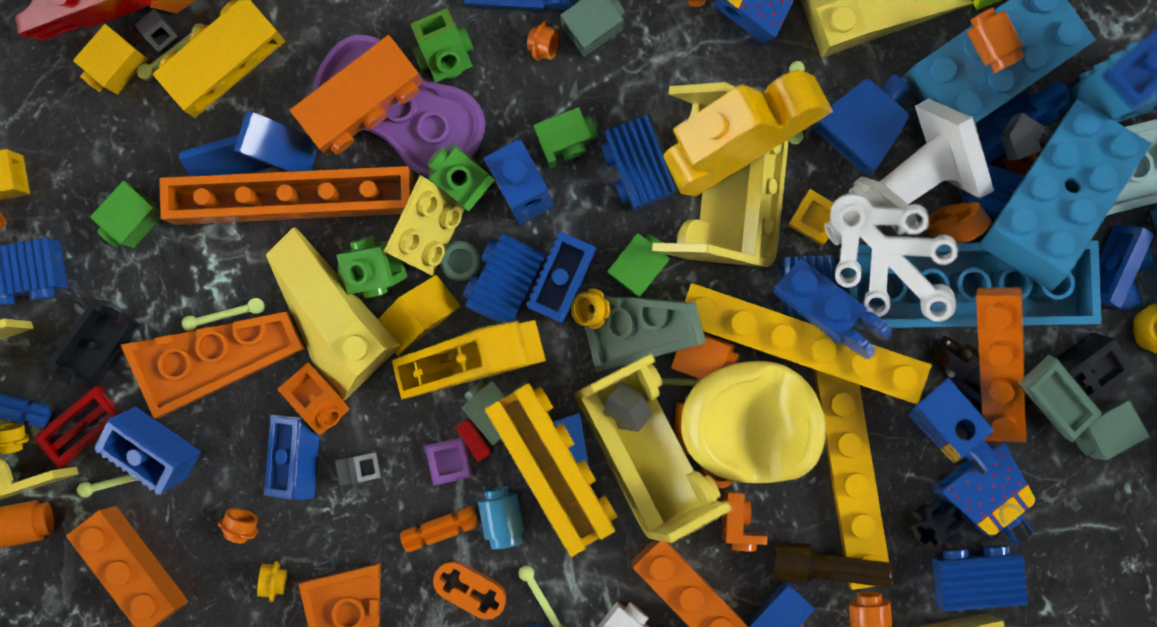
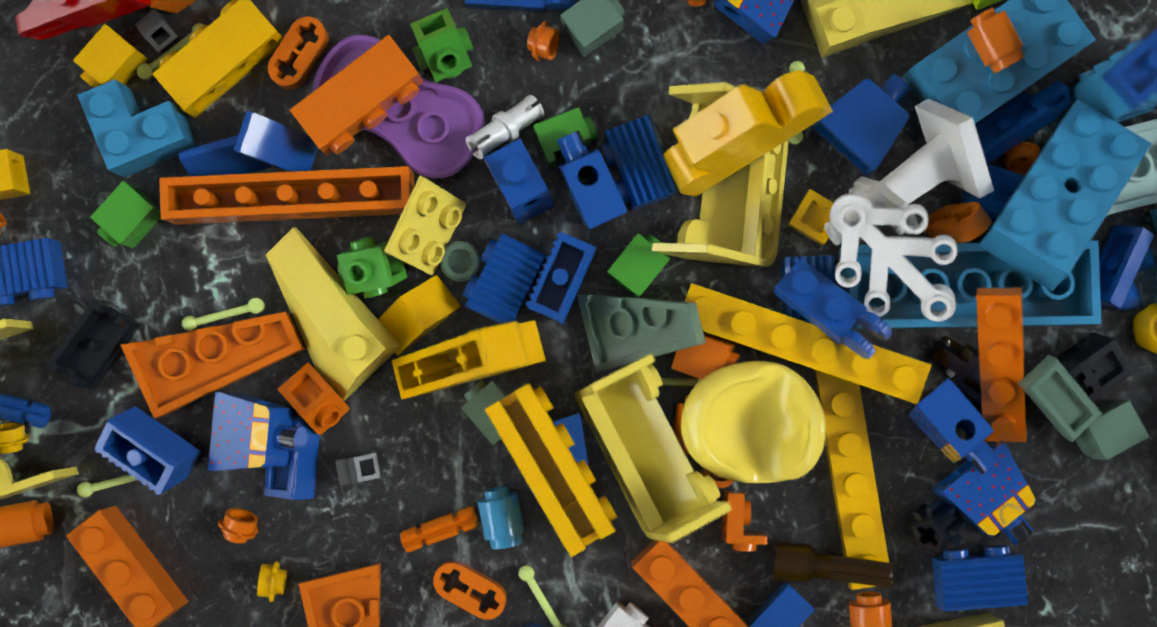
(106, 406): red tile -> none
(134, 138): none -> dark azure brick
(251, 433): none -> torso
(290, 48): none -> orange beam
(449, 461): medium lavender tile -> none
(453, 158): bright green brick -> none
(474, 439): red tile -> none
(504, 127): none -> white pin
(582, 308): yellow plate -> none
(599, 197): none -> blue torso
(627, 408): dark grey piece -> none
(1021, 137): dark grey piece -> none

